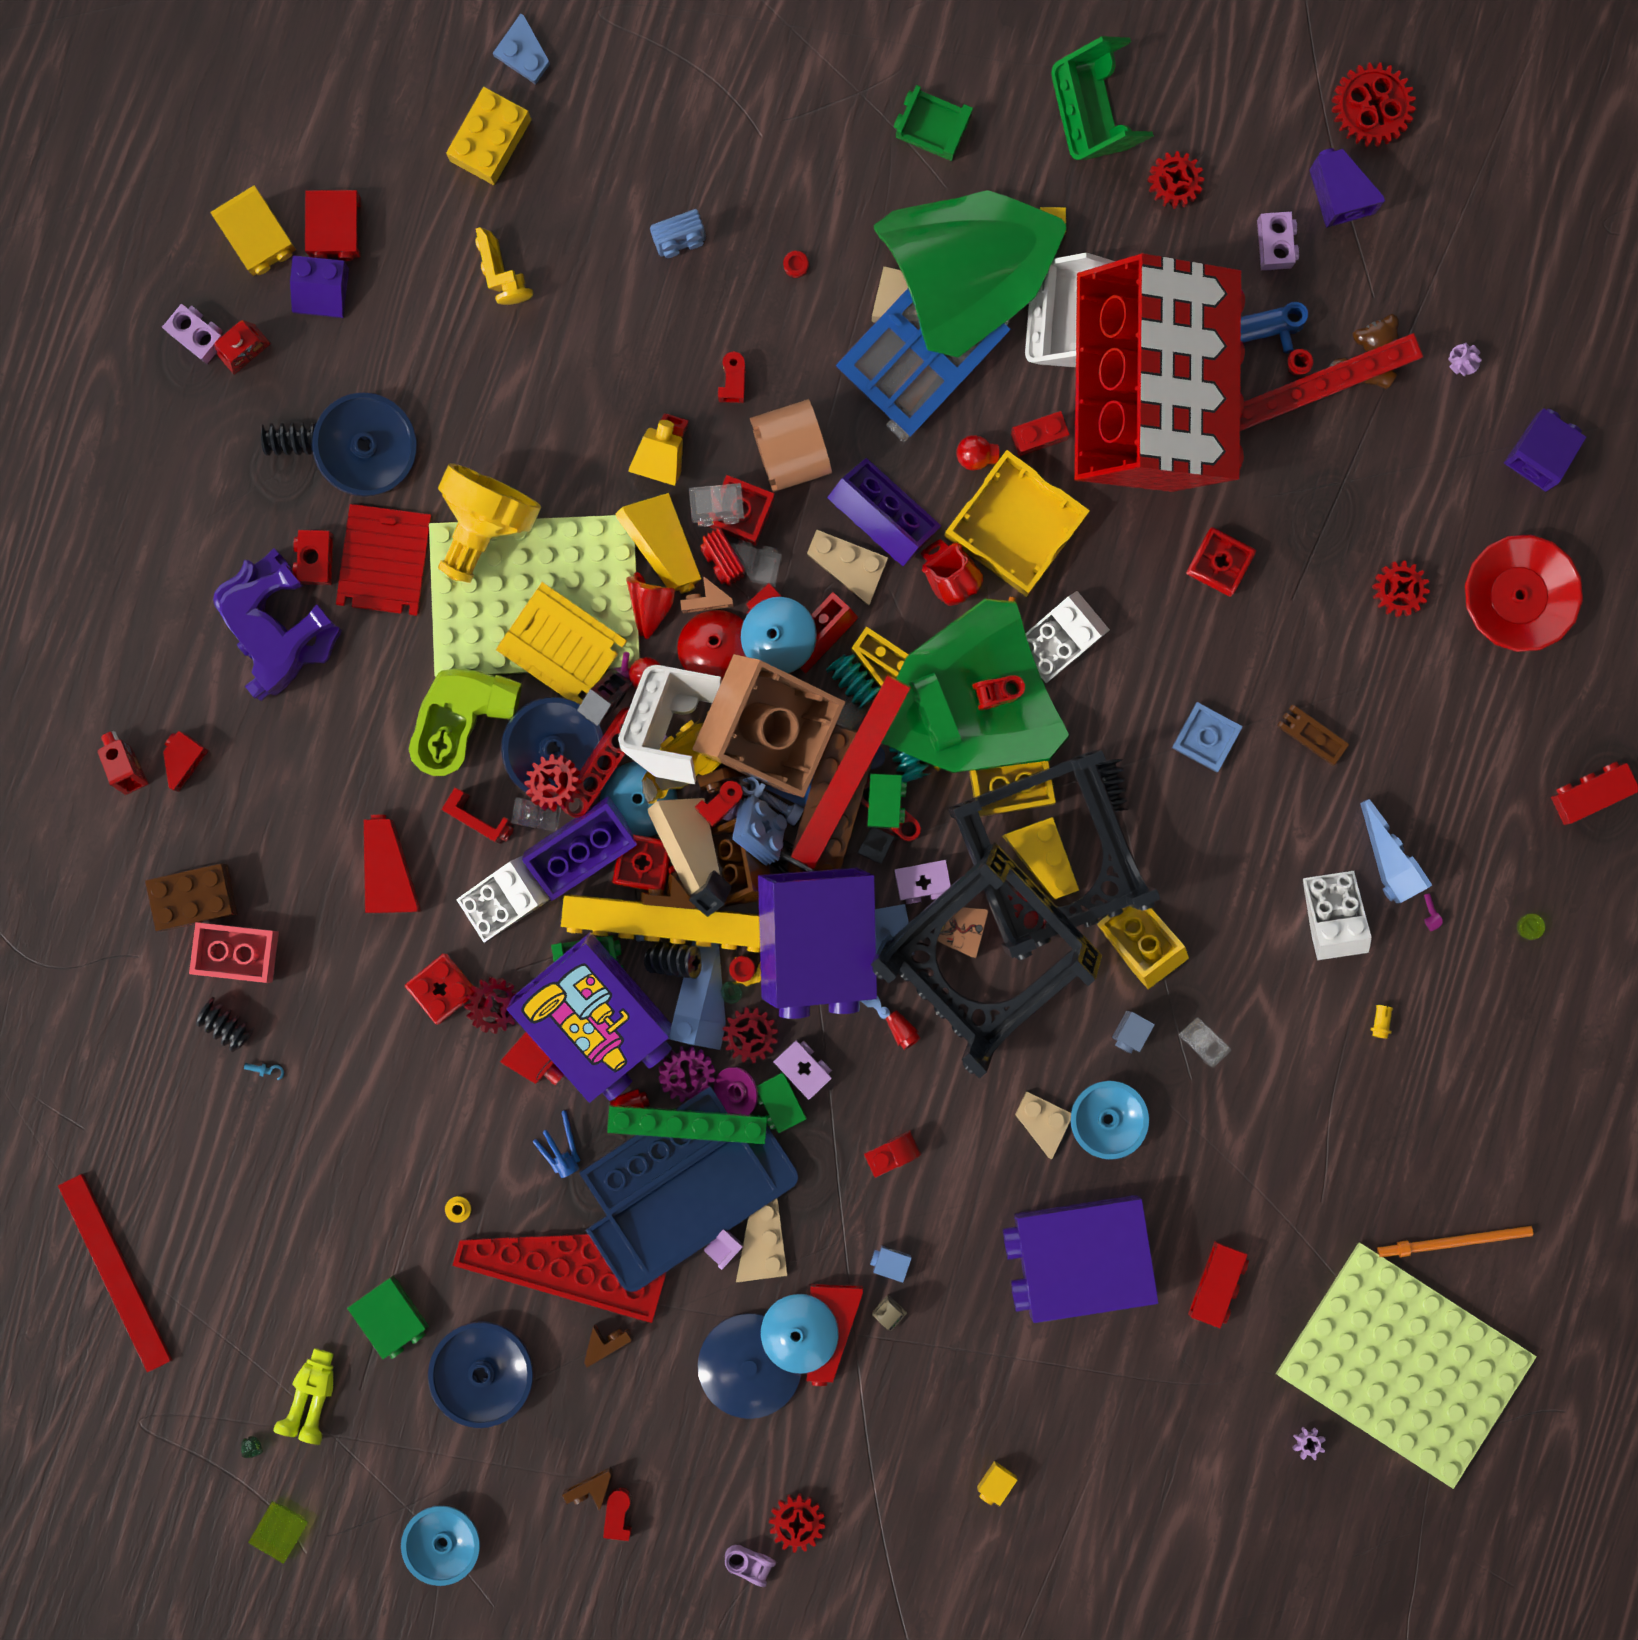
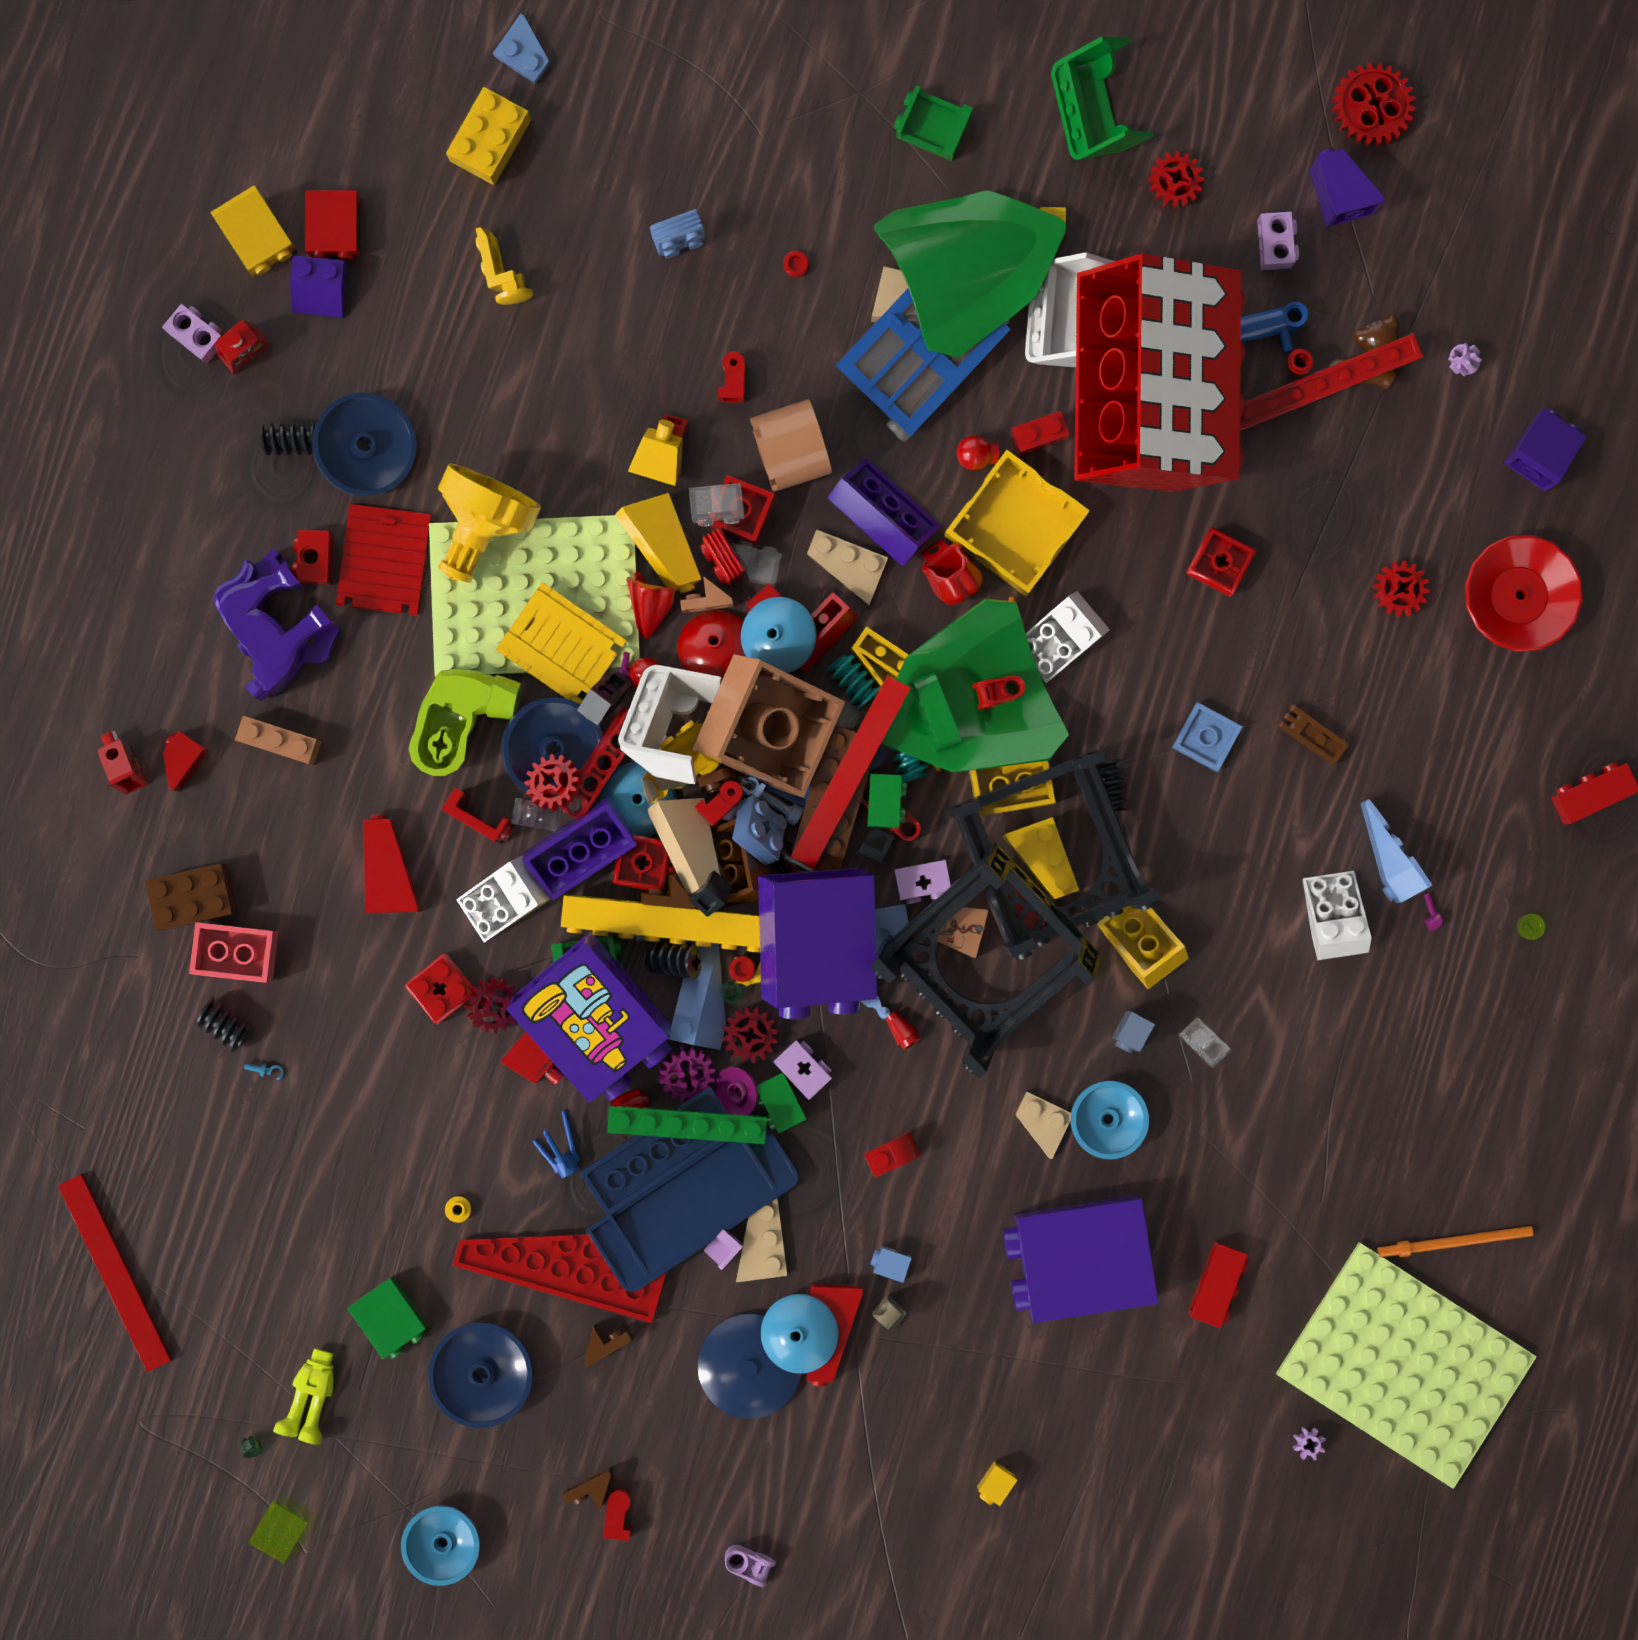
(278, 740): none -> nougat brick
(786, 1523): red gear -> none
(1382, 1022): yellow pin -> none

